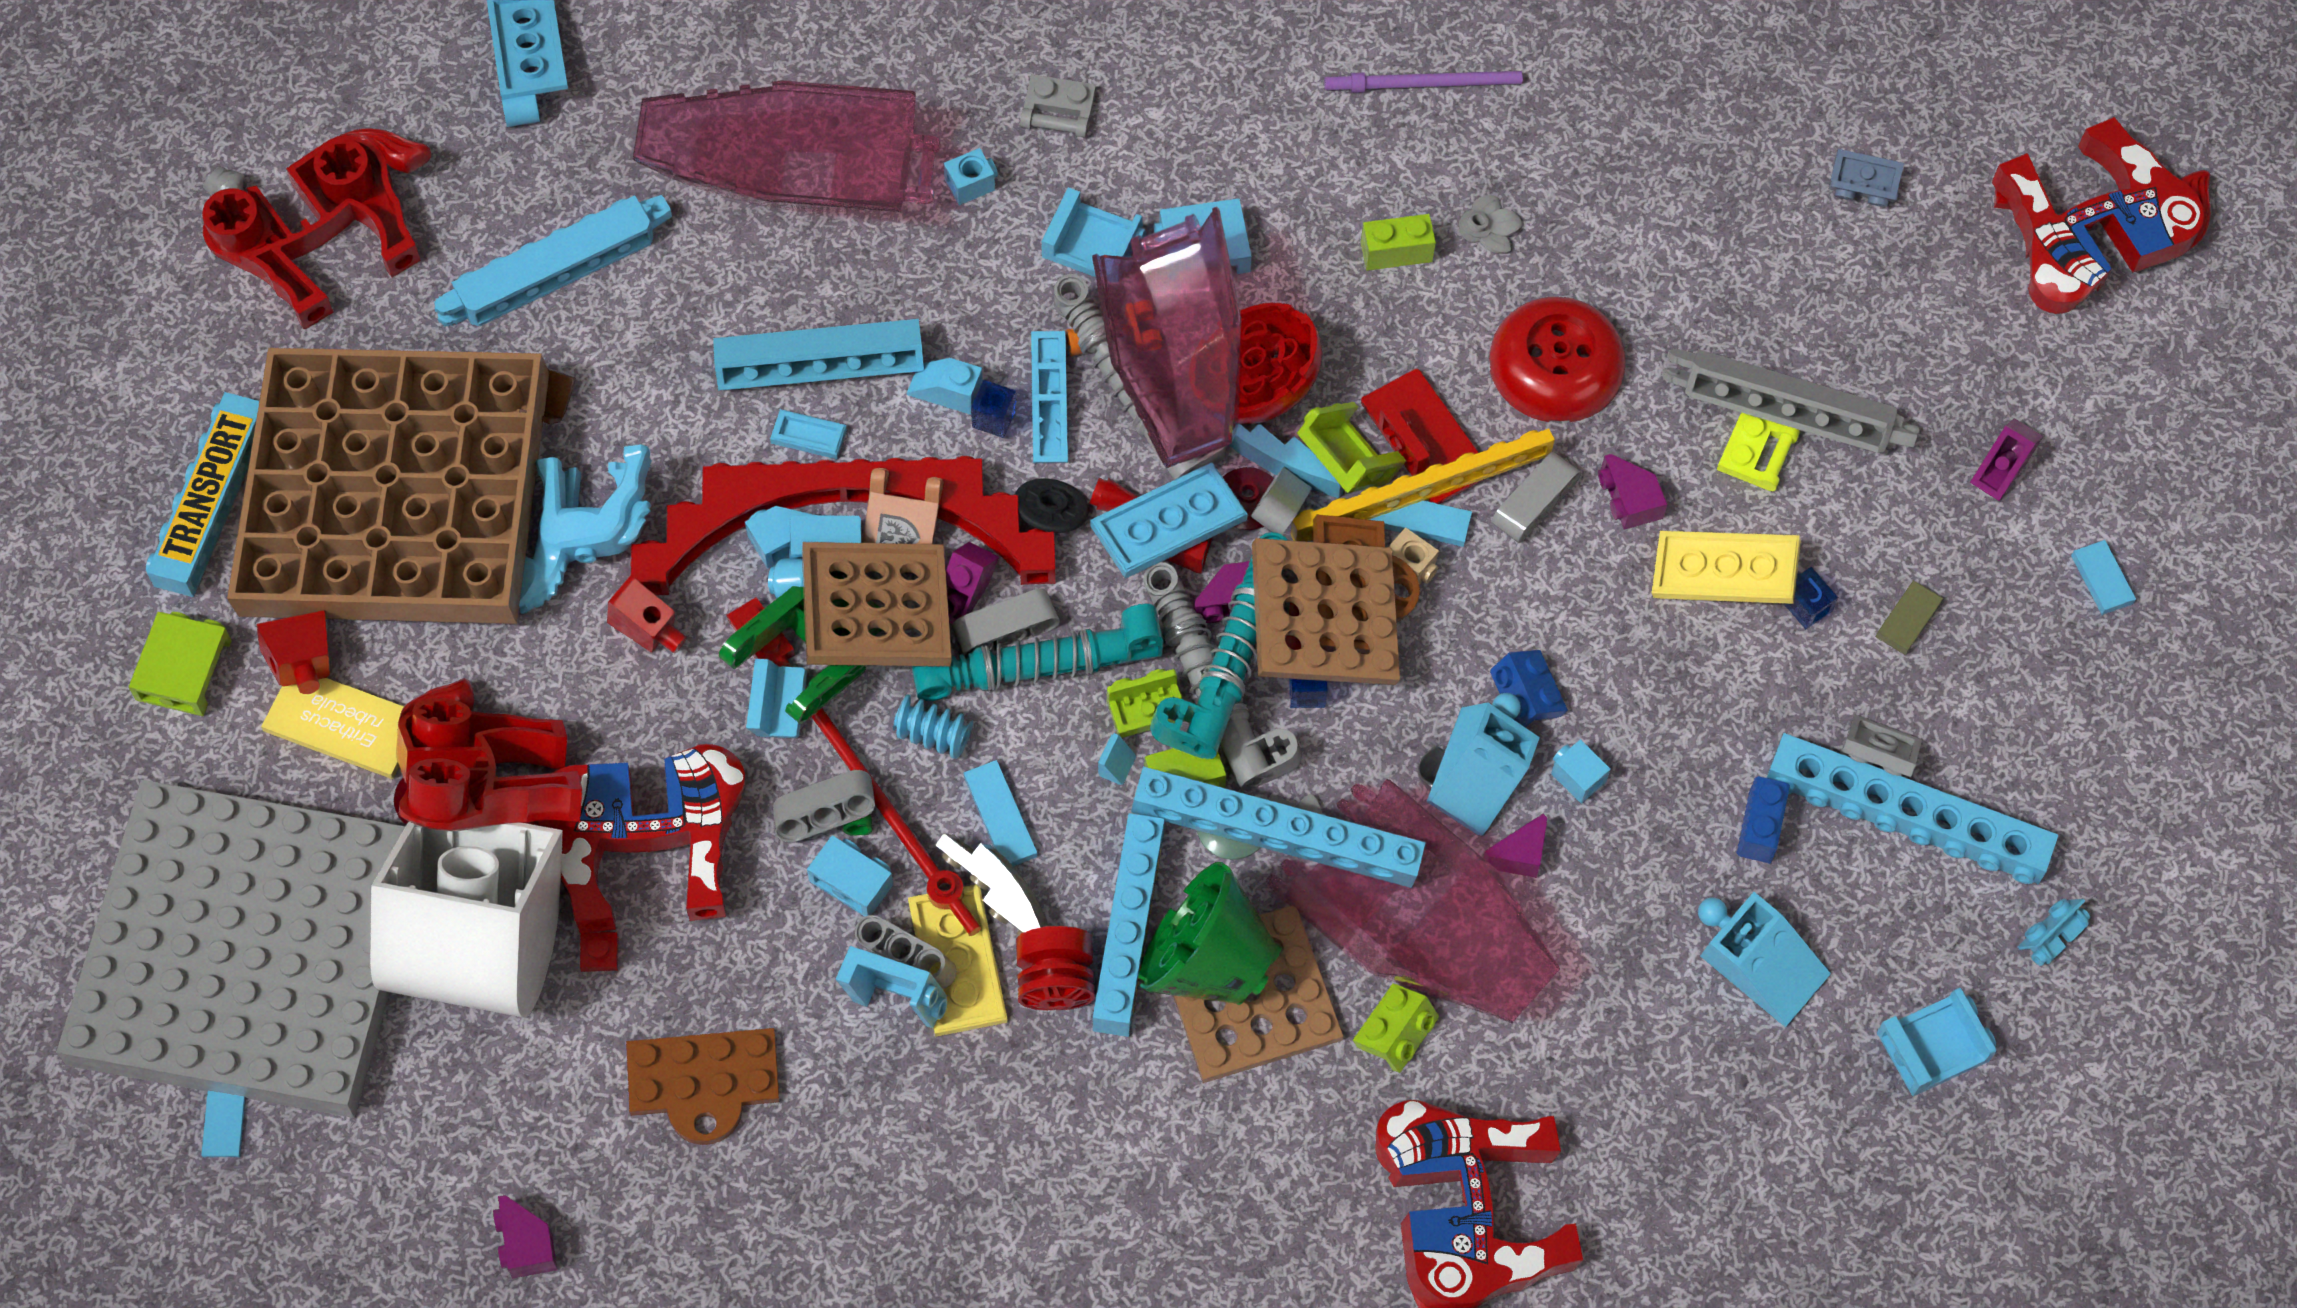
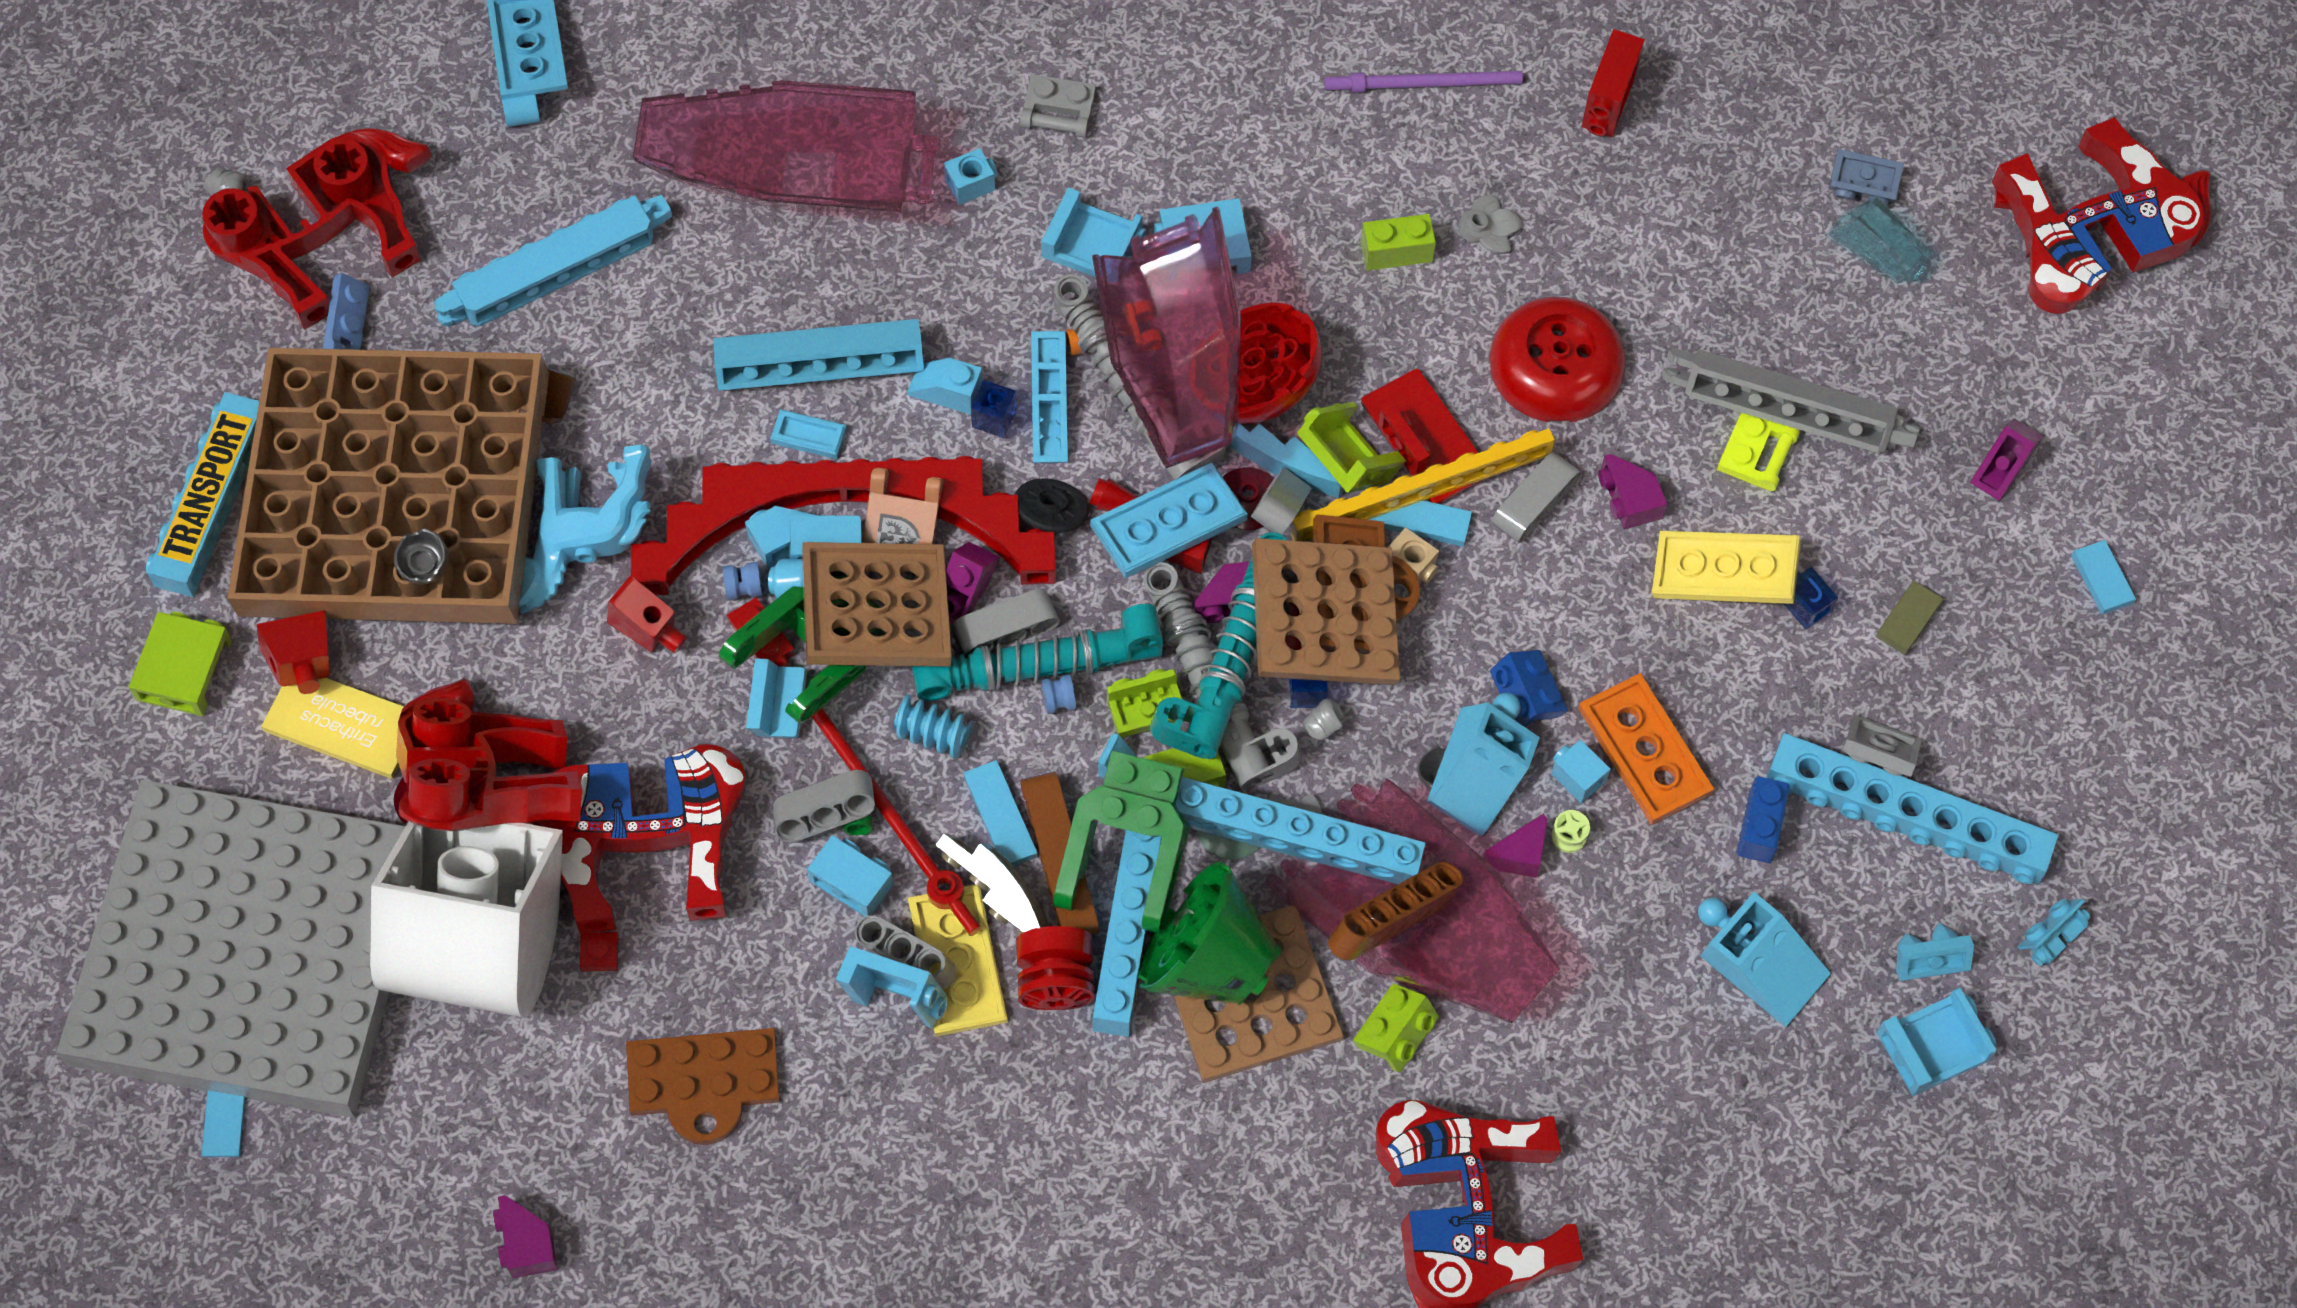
(346, 313): none -> medium blue plate
(421, 557): none -> flat silver hair
(750, 581): none -> medium blue wheel
(1052, 828): none -> dark orange beam
(1058, 694): none -> medium blue wheel
(1136, 798): none -> green plate
(1323, 719): none -> light grey arm
(1395, 911): none -> dark orange beam
(1570, 823): none -> yellowish green wheel
(1612, 83): none -> red window
(1638, 770): none -> orange plate
(1880, 241): none -> clear light blue slope
(1941, 956): none -> medium azure tile

